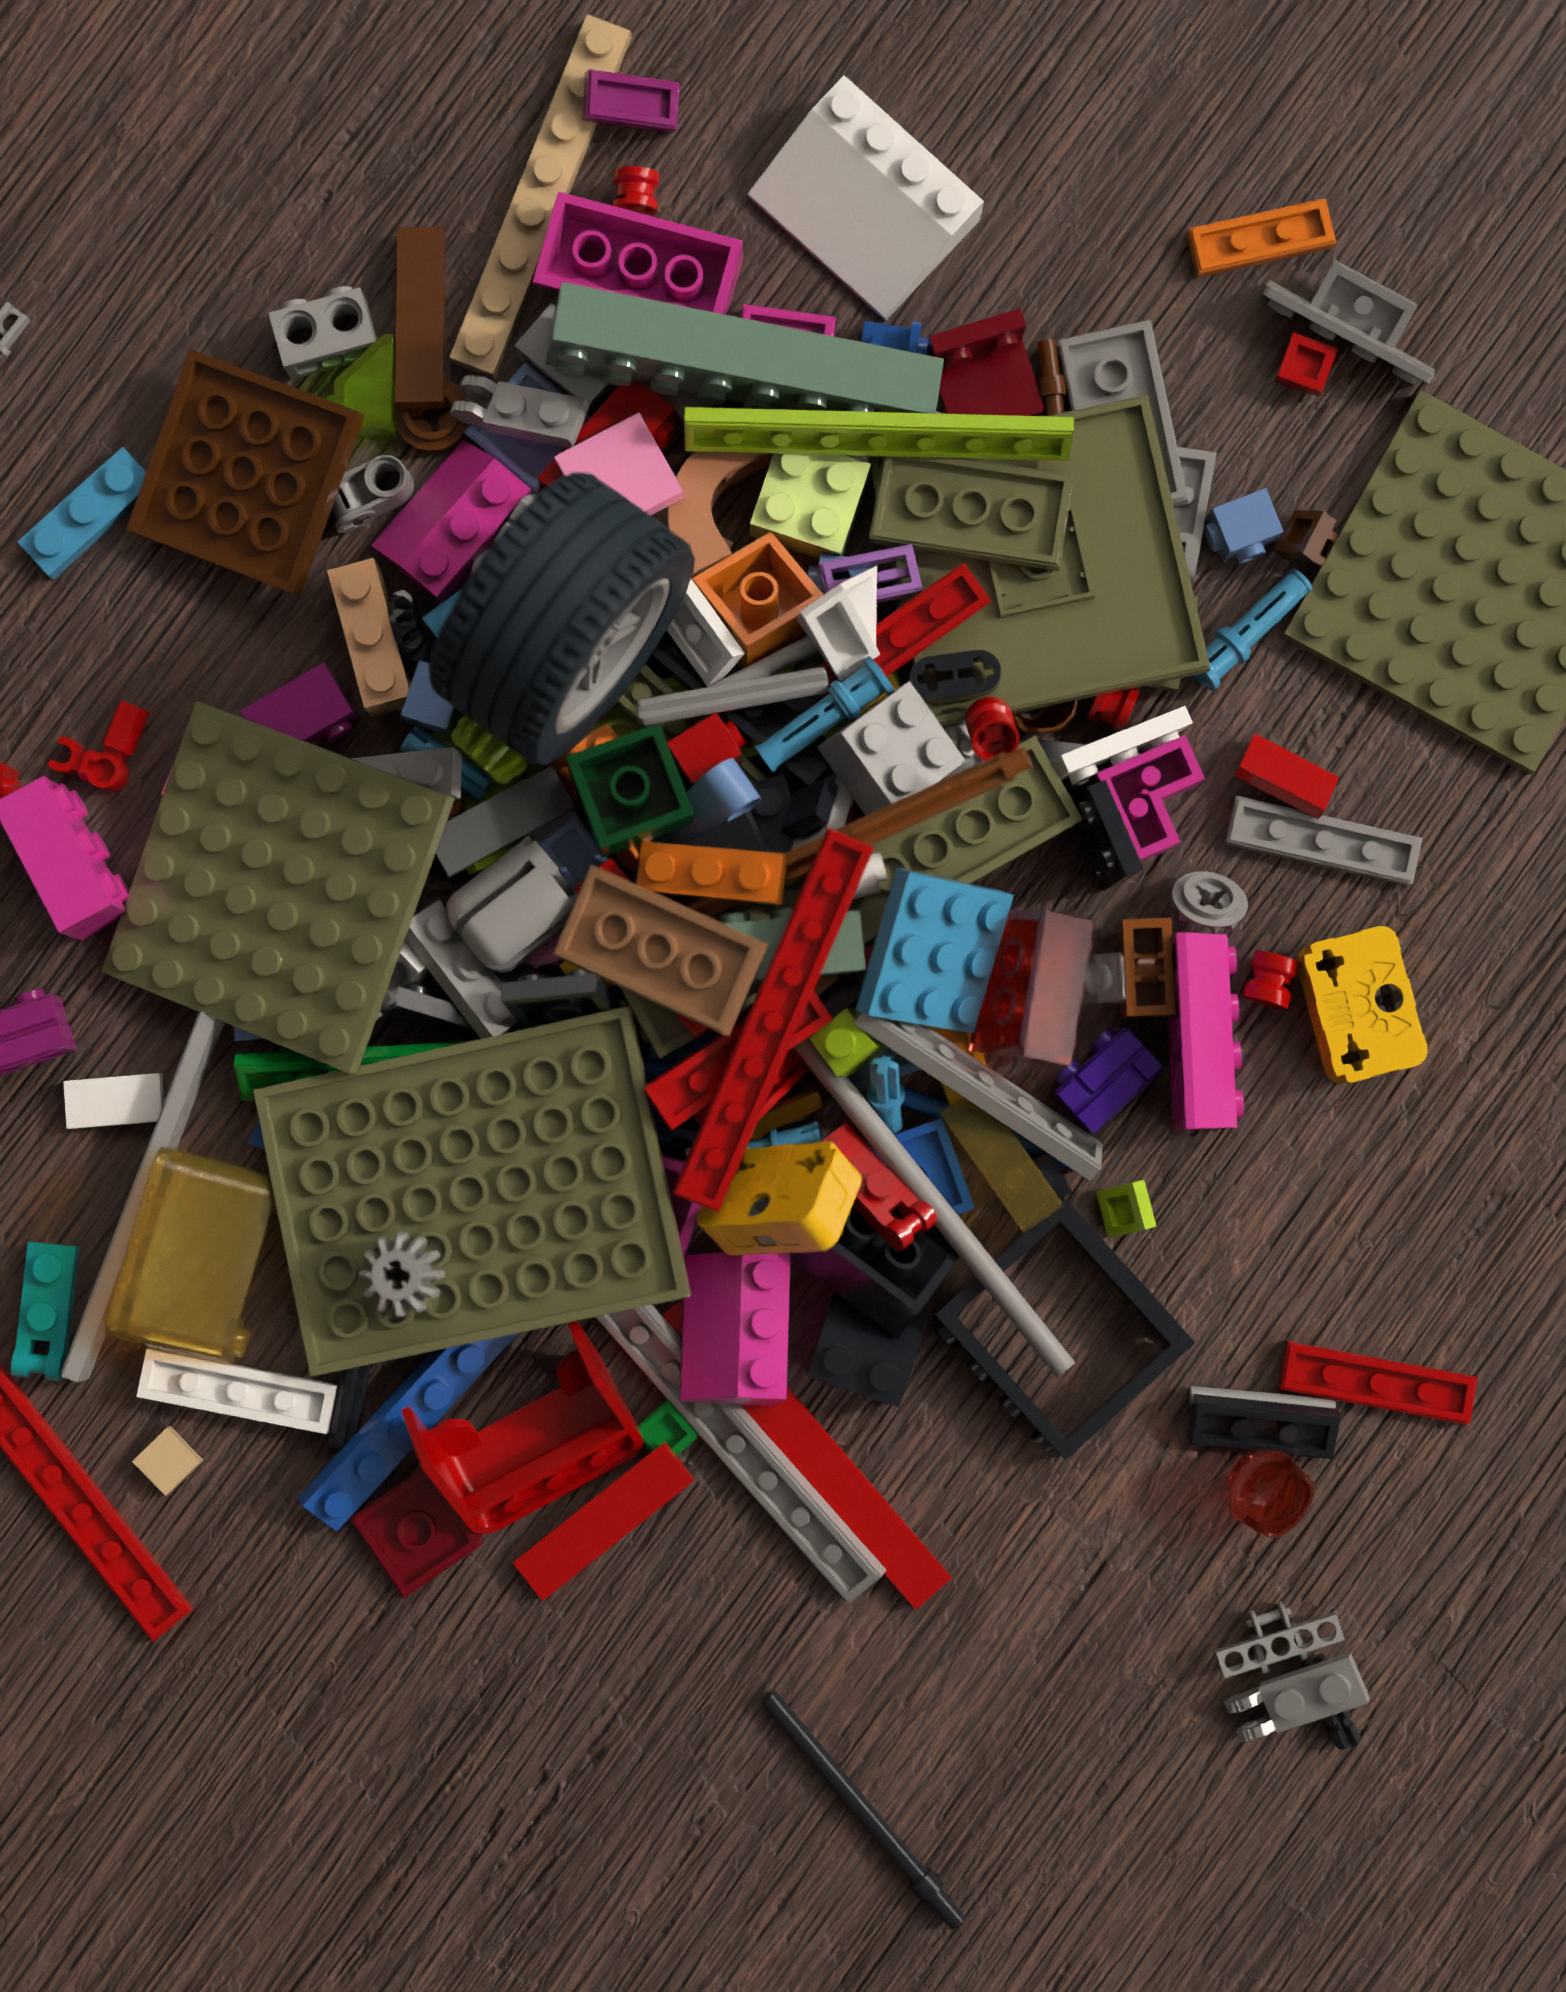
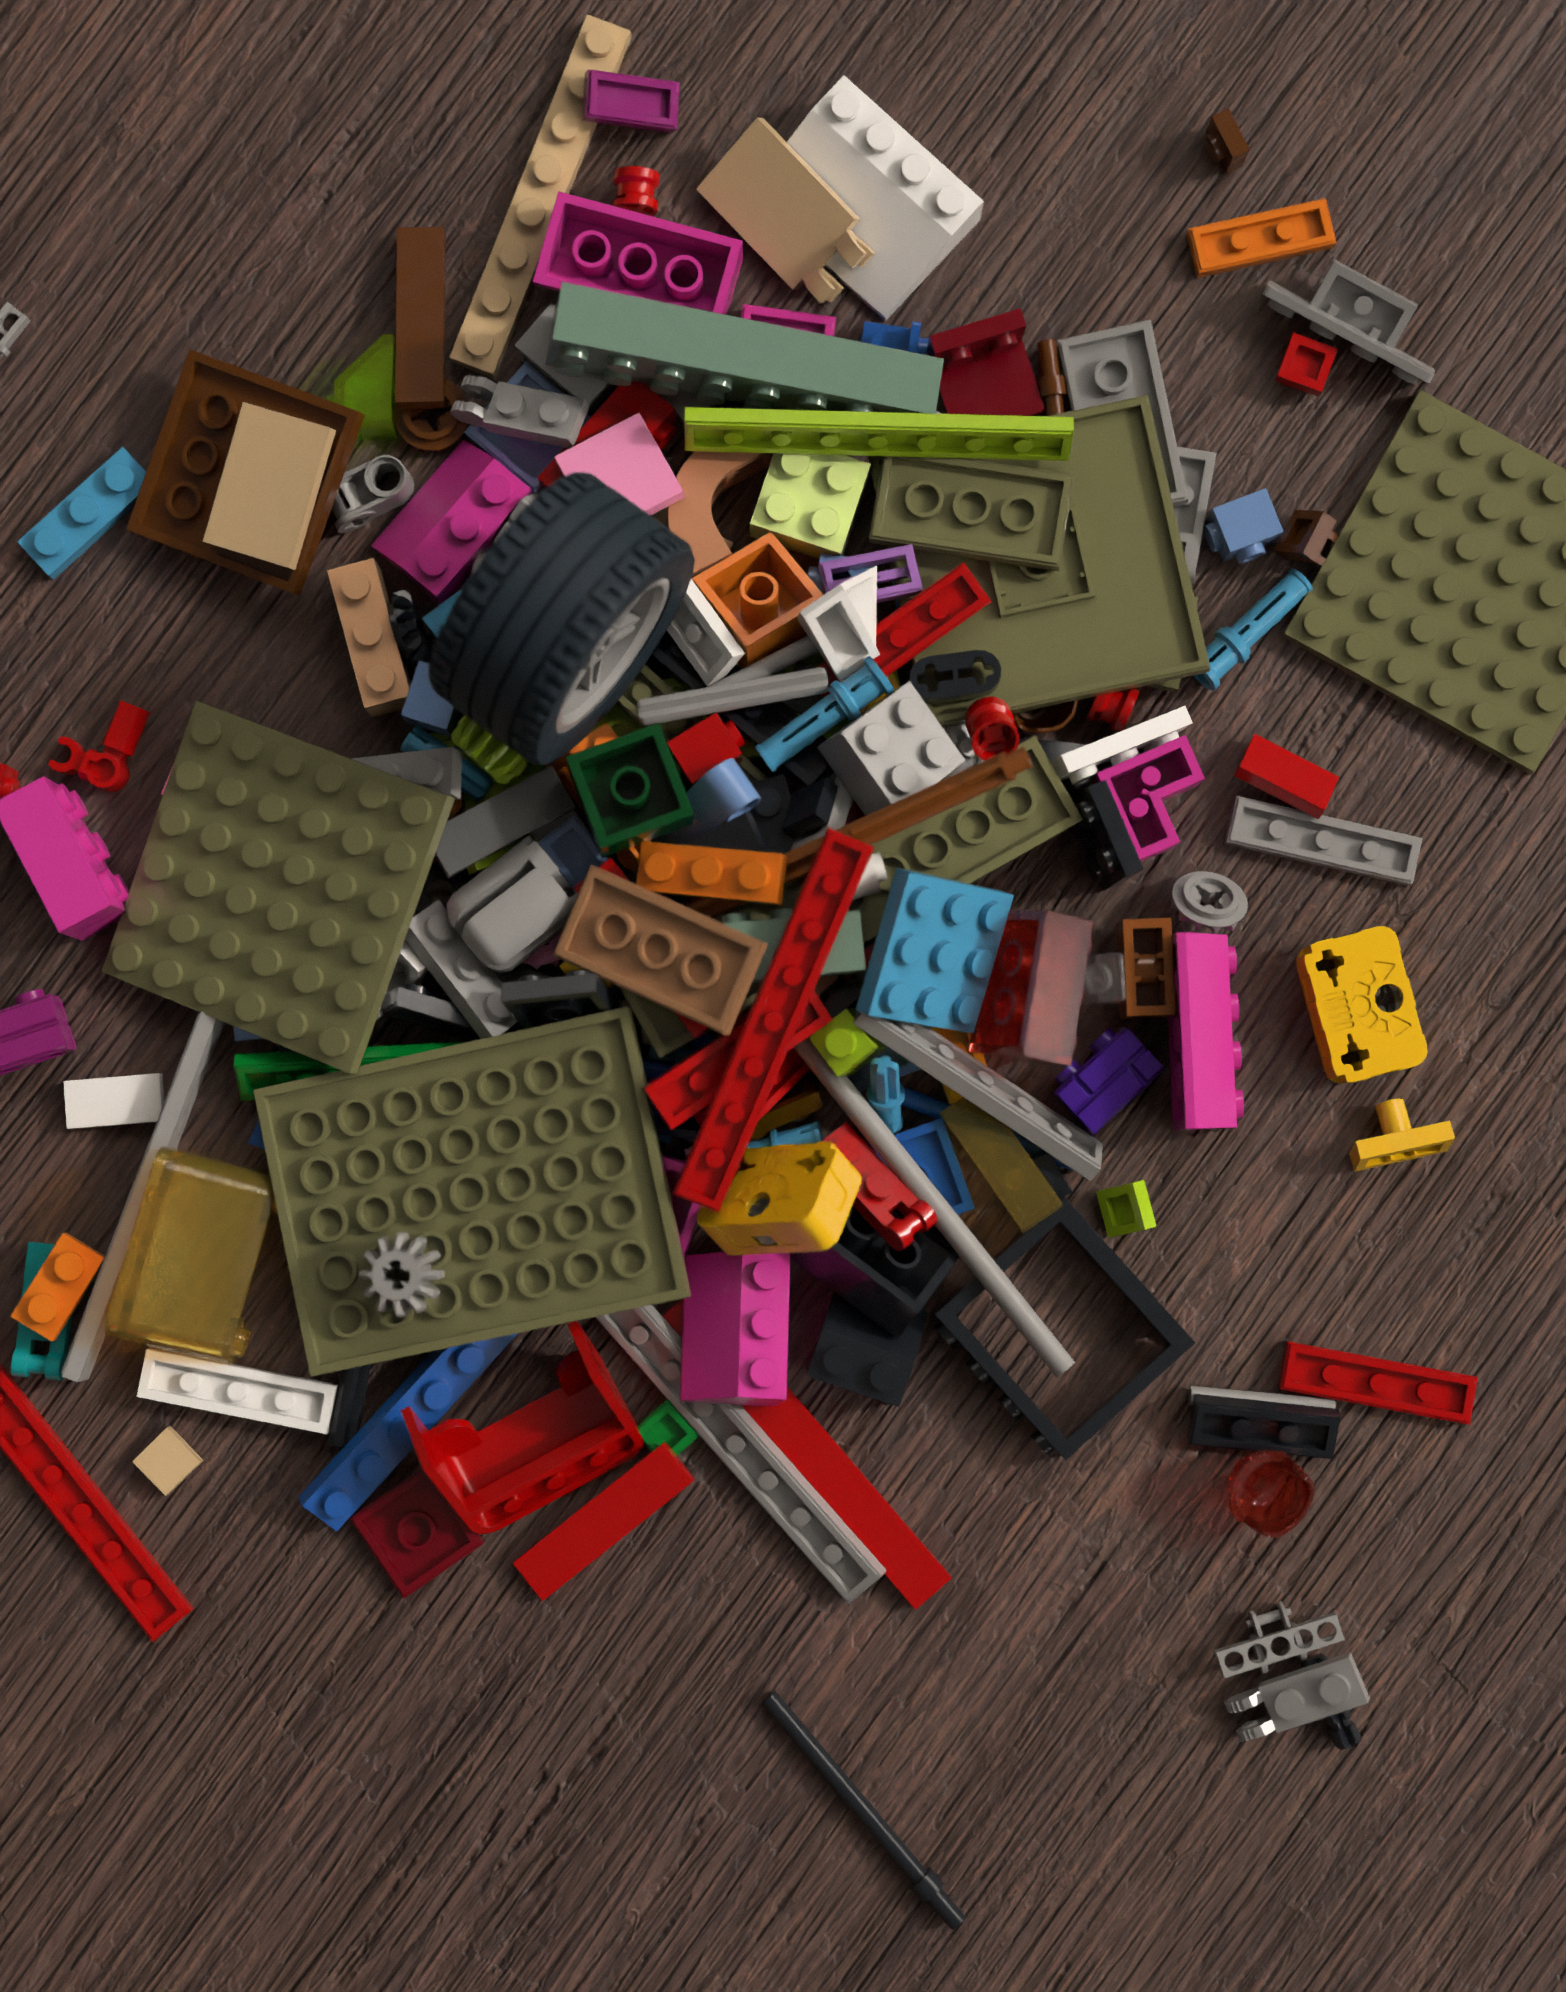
(58, 1287): none -> orange plate
(269, 485): none -> tan tile
(306, 708): magenta brick -> none
(327, 345): light grey brick -> none
(784, 210): none -> tan tile
(1225, 142): none -> reddish brown plate
(1272, 976): red wheel -> none
(1399, 1139): none -> yellow tile

